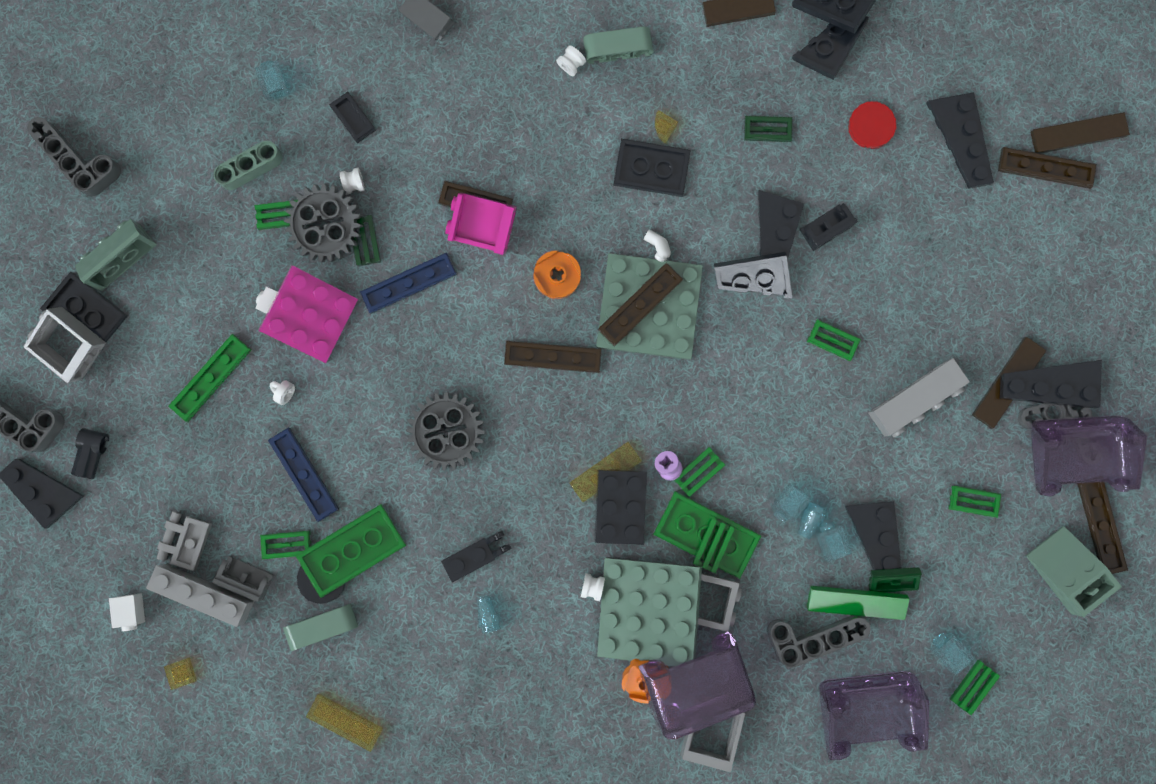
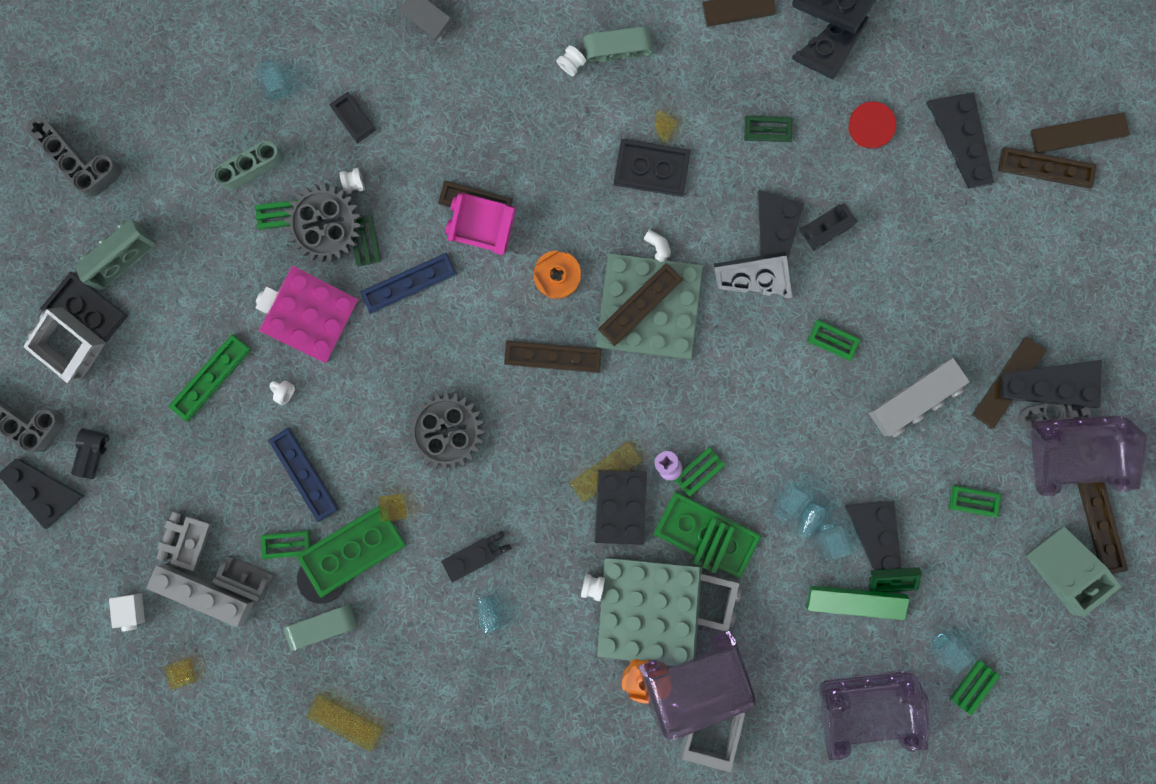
(392, 507): none -> clear yellow tile
(820, 635): dark grey beam -> none

